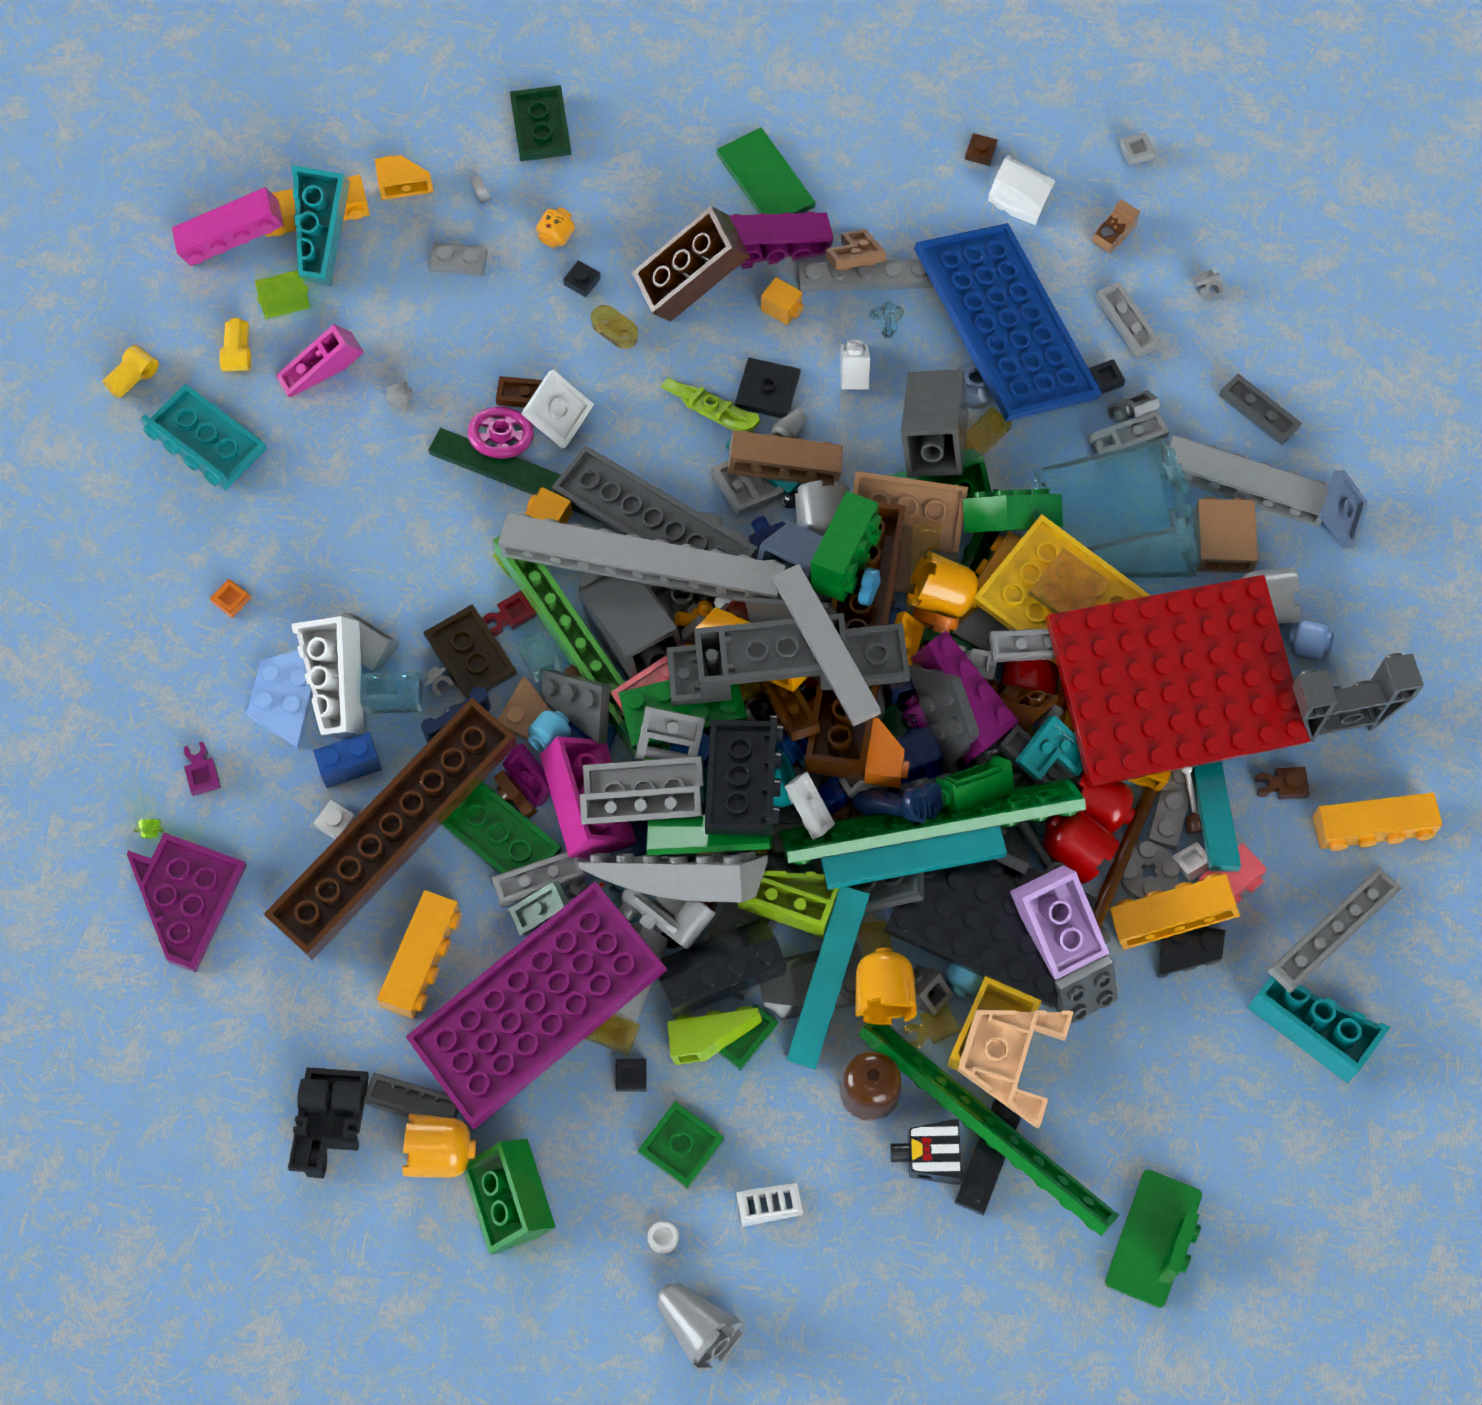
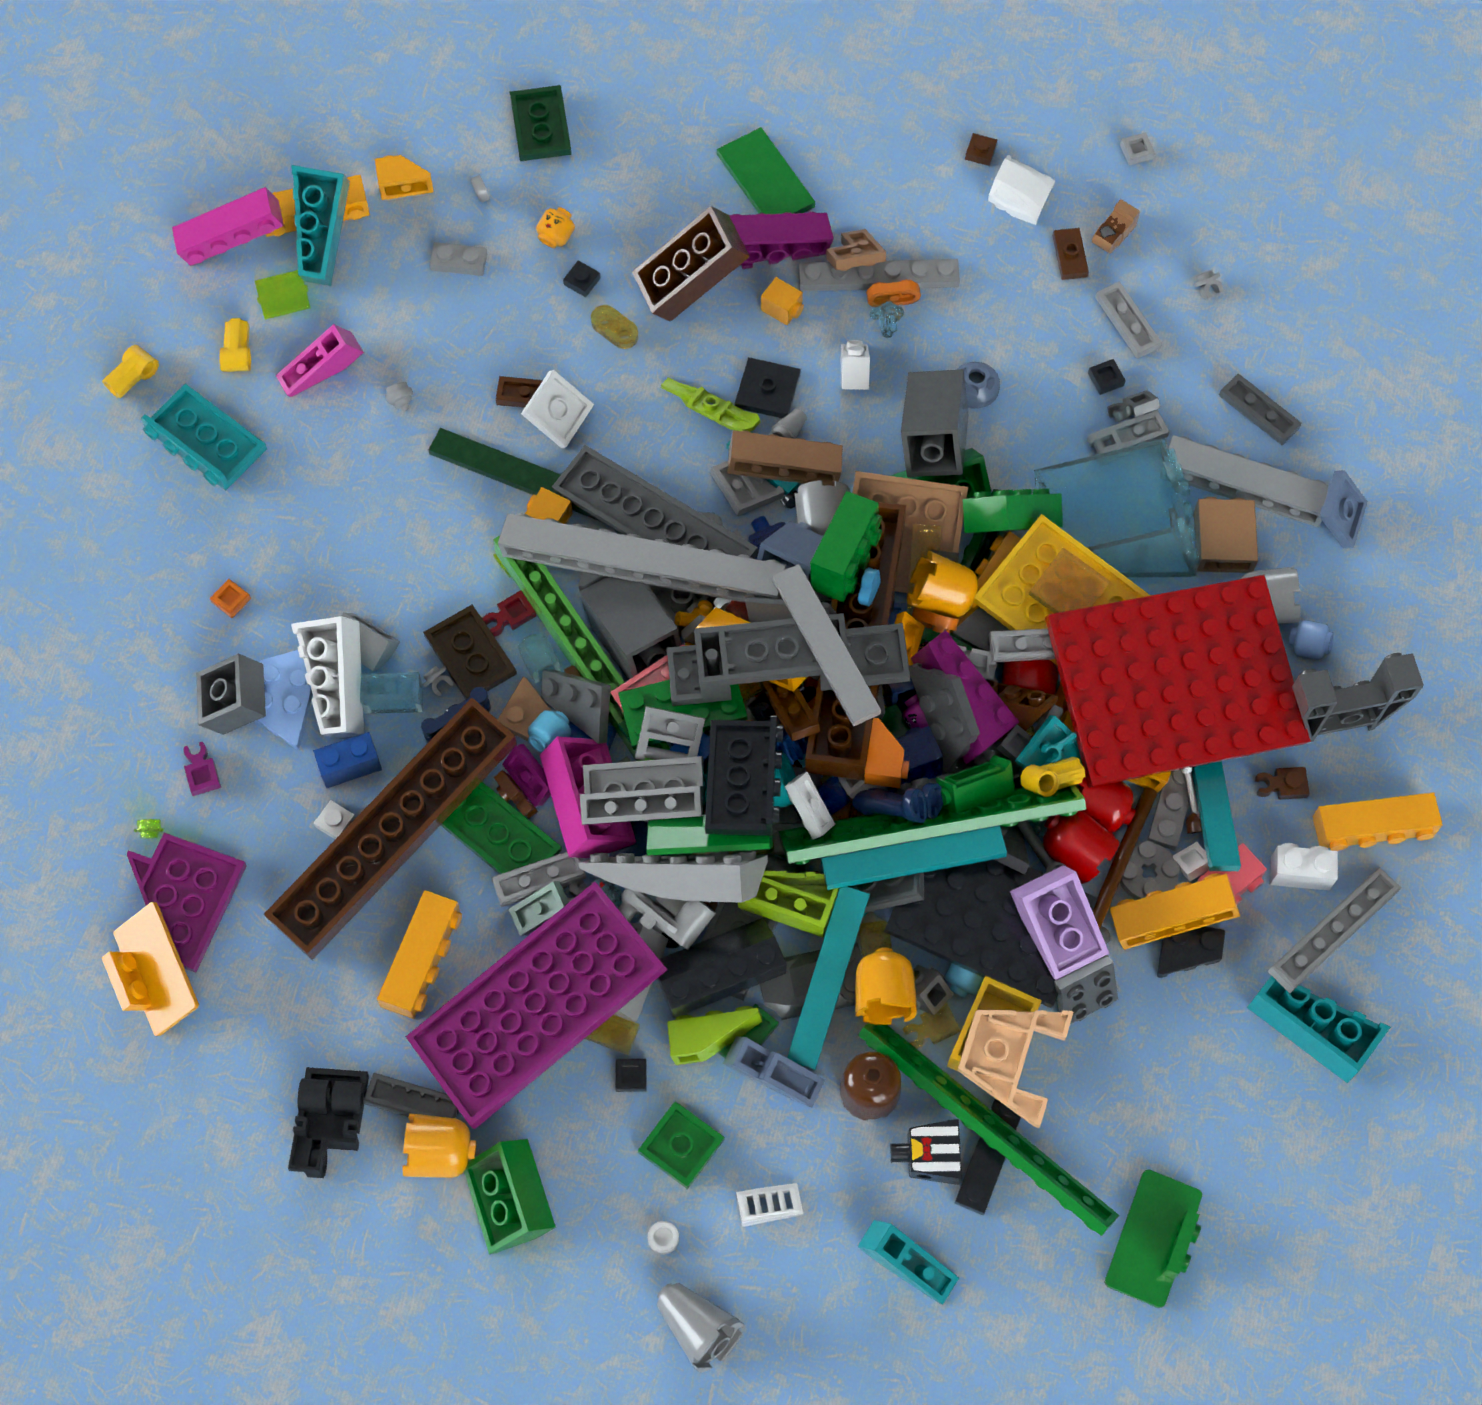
(149, 971): none -> bracket
(230, 694): none -> dark grey brick
(500, 432): dark pink plate -> none
(773, 1071): none -> sand blue slope
(899, 293): none -> orange plate
(908, 1260): none -> teal slope
(987, 431): clear yellow plate -> none
(1007, 321): blue plate -> none
(1052, 776): none -> yellow piece
(1058, 747): none -> teal hand
(1070, 253): none -> reddish brown plate
(1304, 867): none -> white brick

